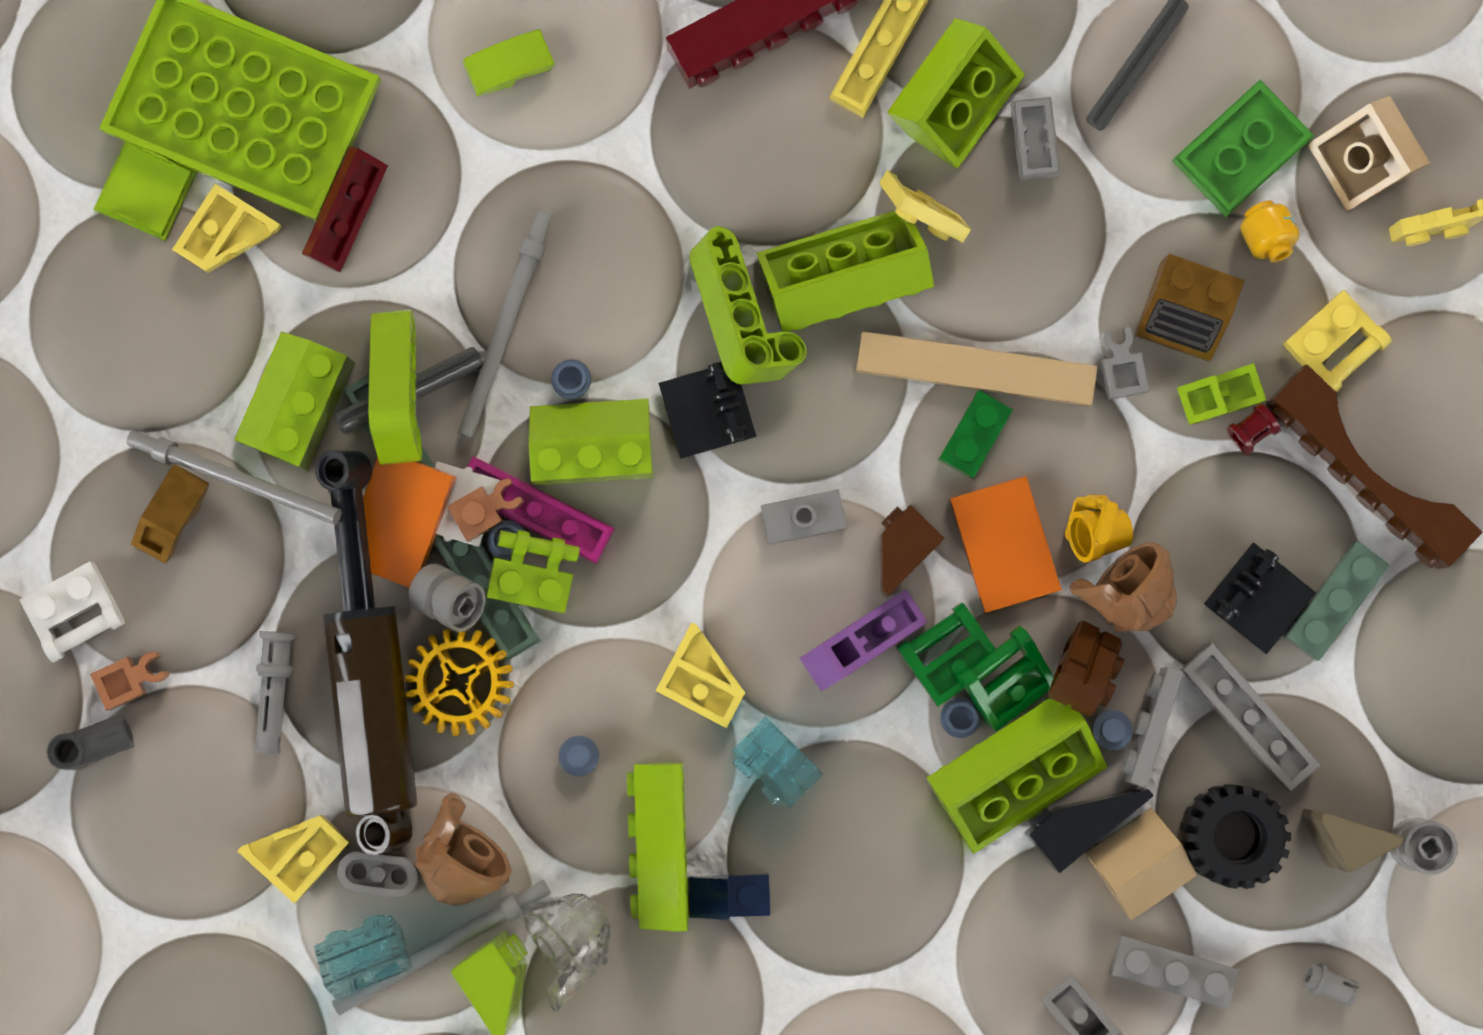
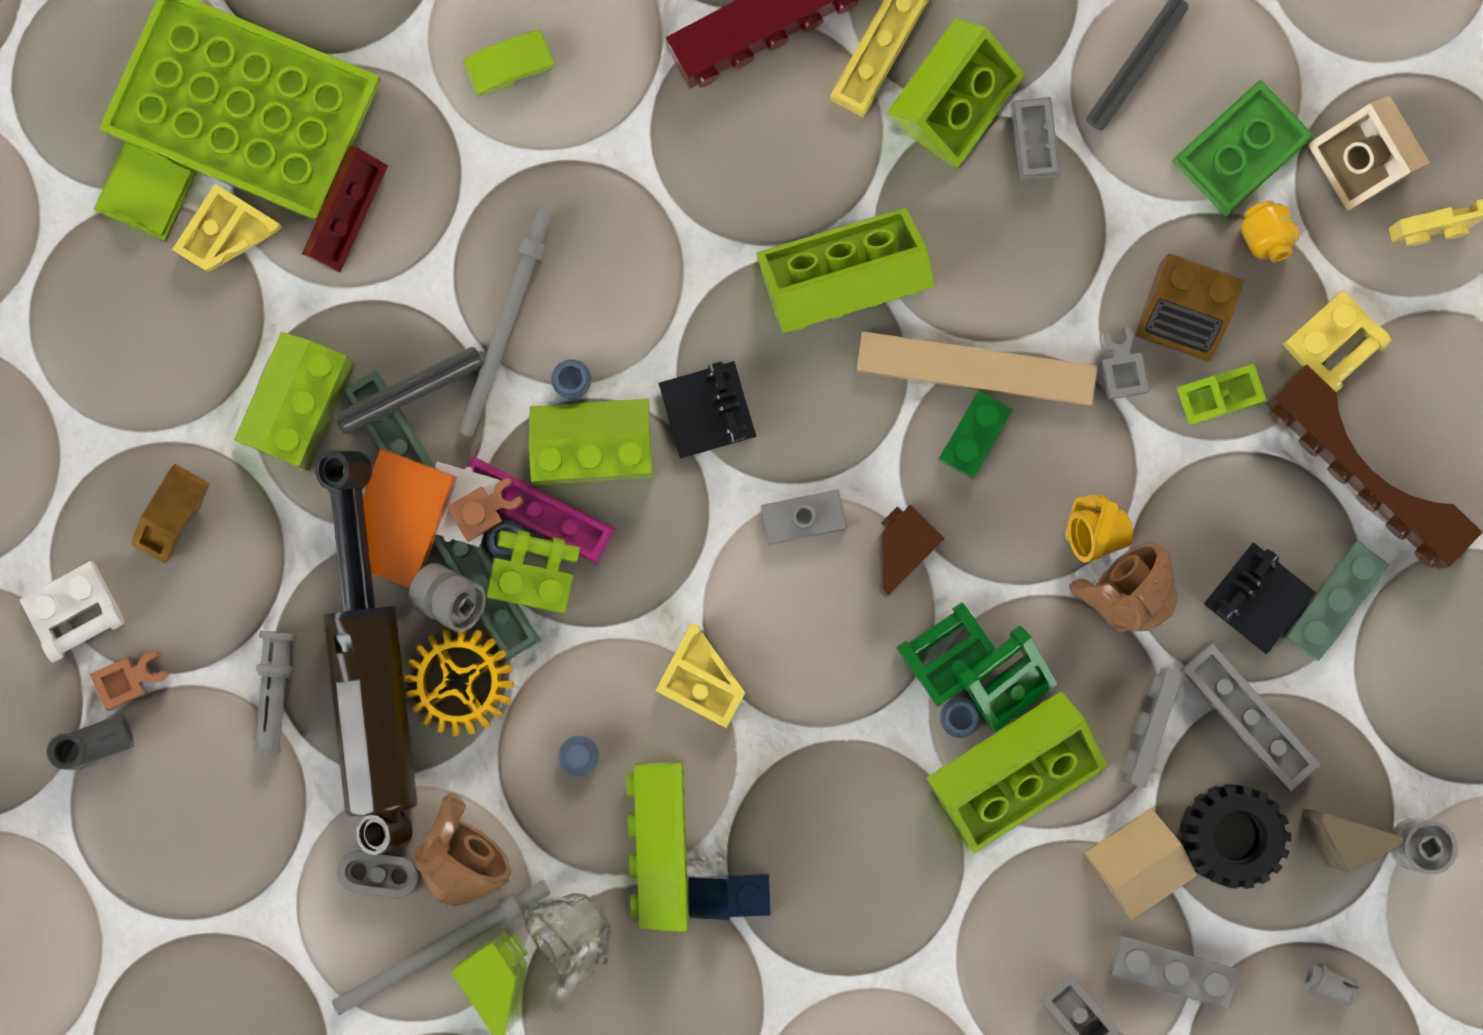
(168, 452): light grey bar -> none
(296, 855): light yellow wing -> none
(362, 956): clear light blue brick -> none
(393, 387): lime beam -> none
(734, 315): lime beam -> none
(776, 763): clear light blue brick -> none
(863, 640): medium lavender slope -> none
(920, 206): light yellow wing -> none
(1005, 544): orange tile -> none
(1076, 827): black slope -> none
(1086, 669): reddish brown brick -> none
(1112, 730): sand blue plate -> none
(1253, 429): dark red bush -> none

